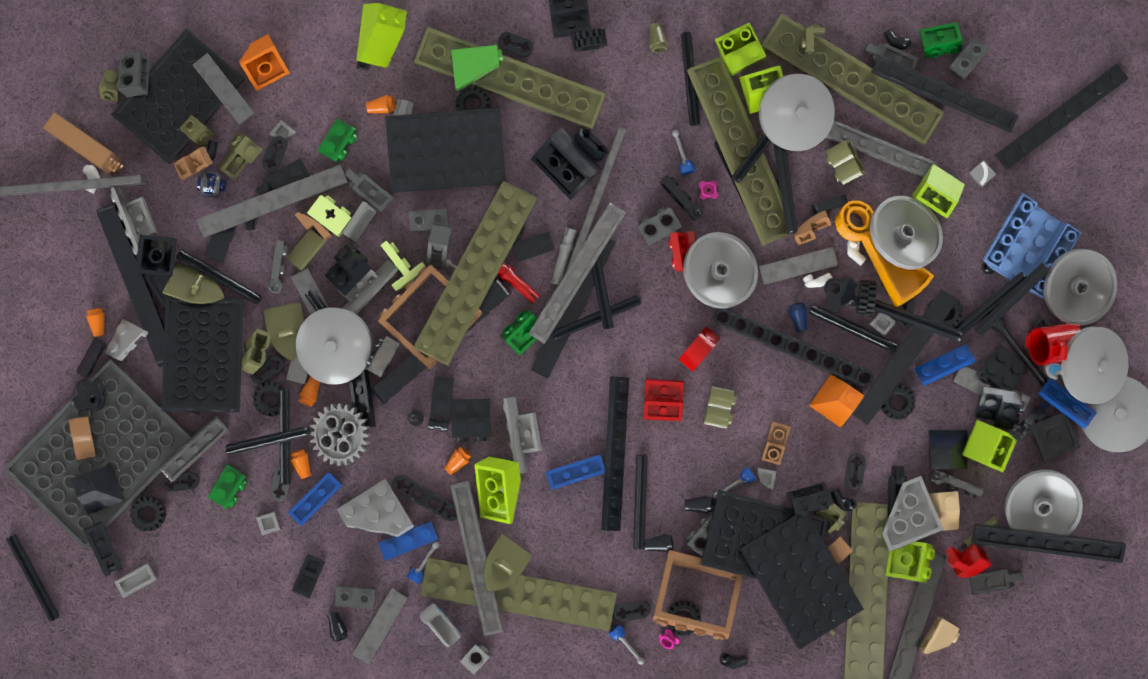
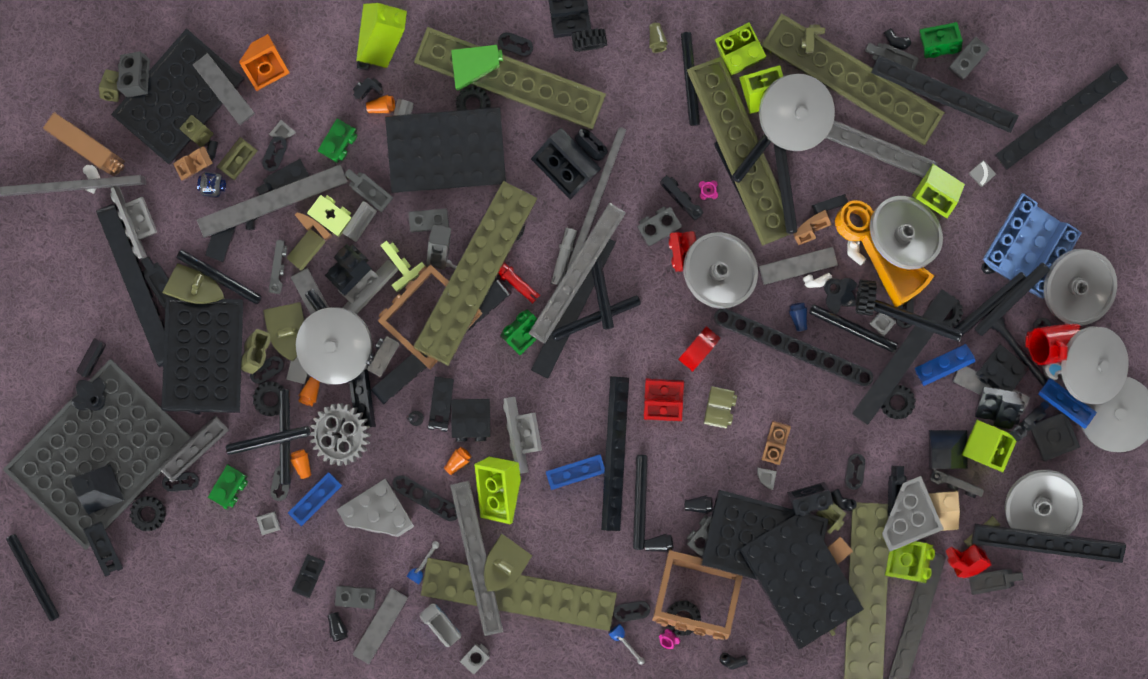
(82, 438): medium nougat slope -> none
(96, 321): orange cone -> none
(124, 339): light grey wing -> none
(135, 580): light grey tile -> none
(156, 255): black slope -> none
(245, 147): olive bracket -> none
(362, 89): none -> black bracket
(408, 541): blue plate -> none
(533, 247): black plate -> none
(686, 166): hinge -> none
(746, 476): blue hinge -> none
(836, 400): orange slope -> none
(845, 161): olive brick -> none
(939, 636): tan slope -> none

